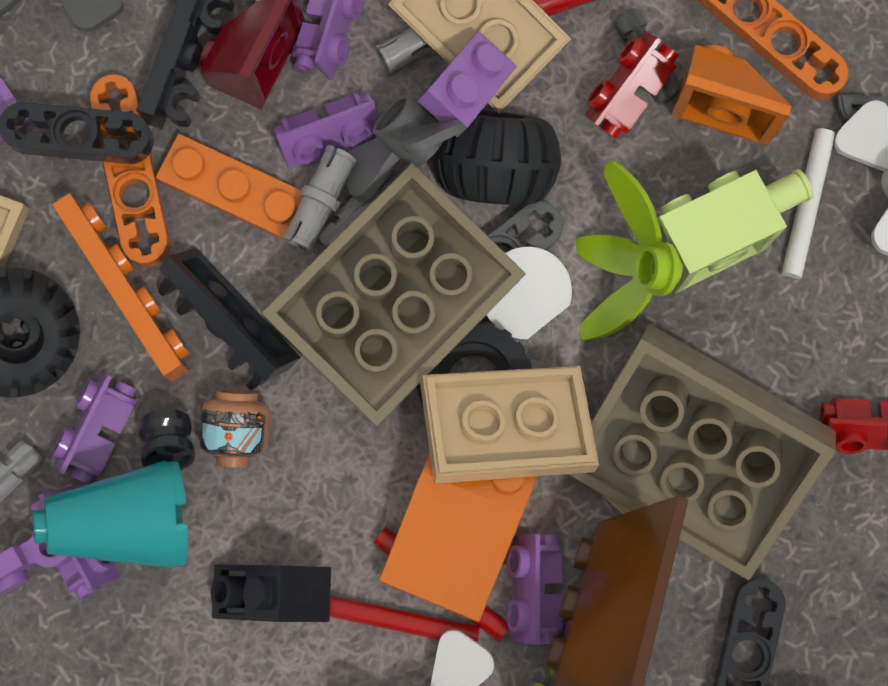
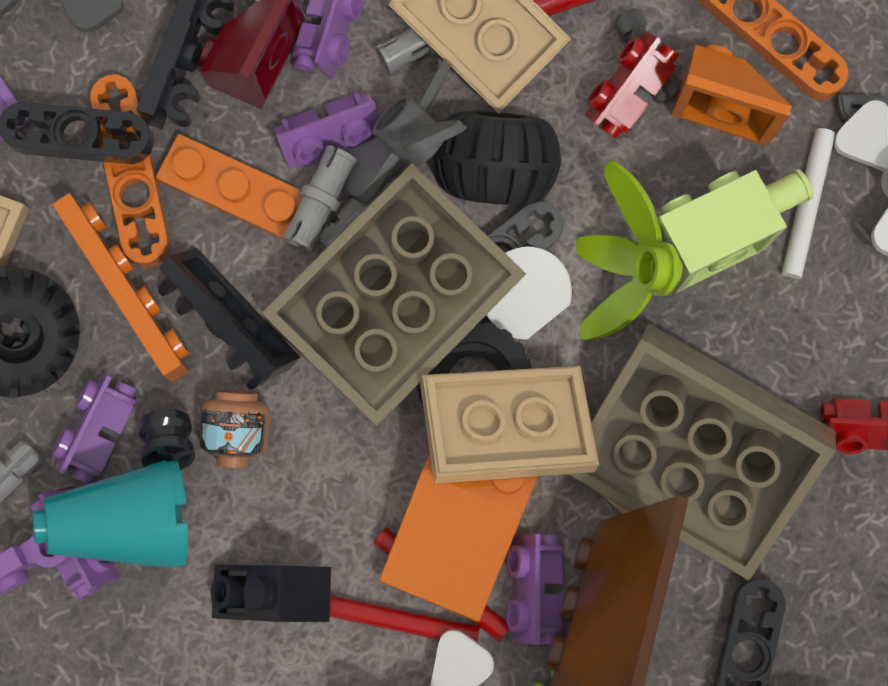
(468, 82): medium lavender plate -> none

